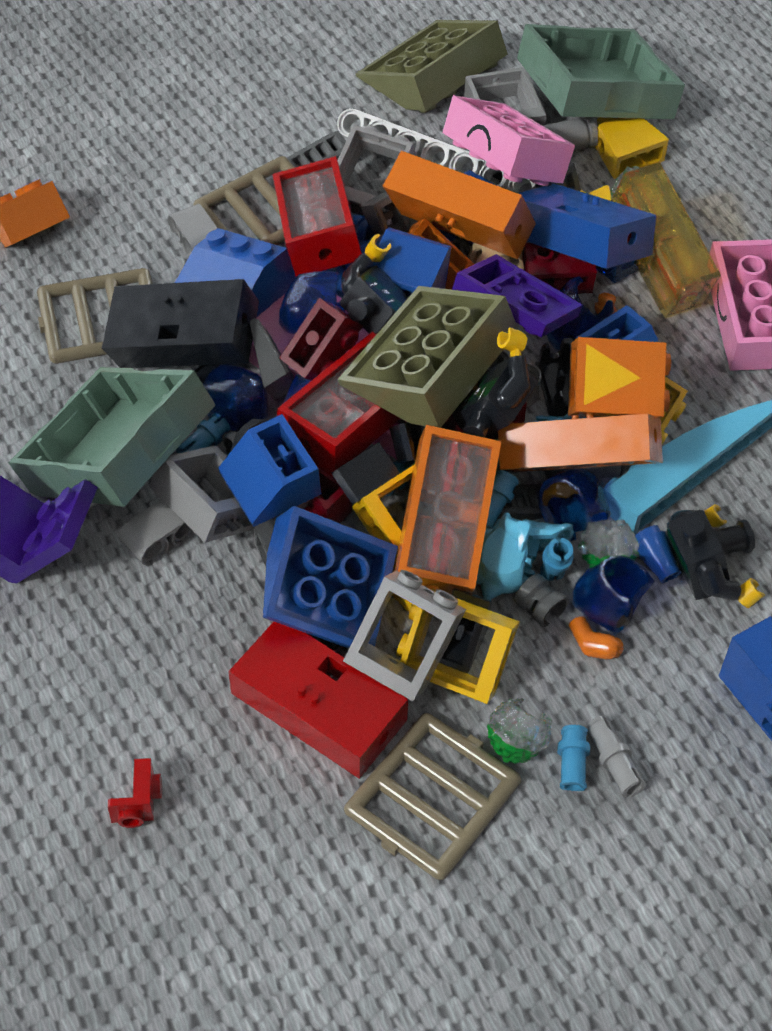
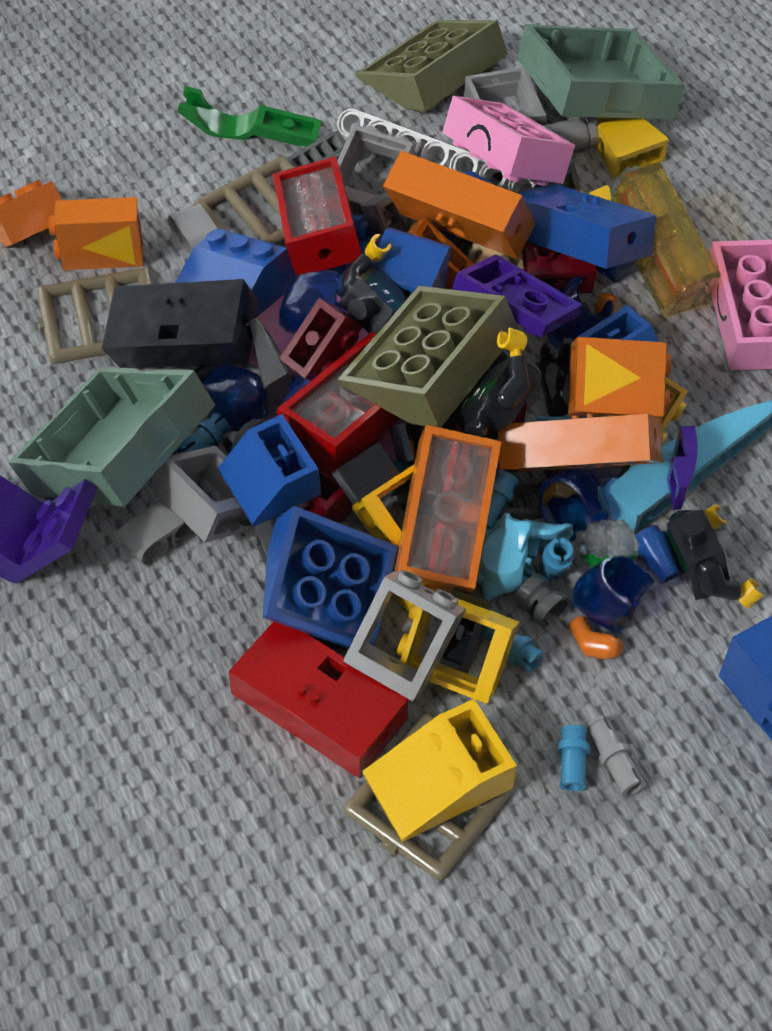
(97, 233): none -> orange brick
(135, 810): red bracket -> none
(262, 122): none -> green piece
(441, 771): none -> yellow slope
(517, 733): clear piece -> none
(522, 651): none -> dark azure pin
(682, 466): none -> dark purple slope
(736, 537): black bush -> none

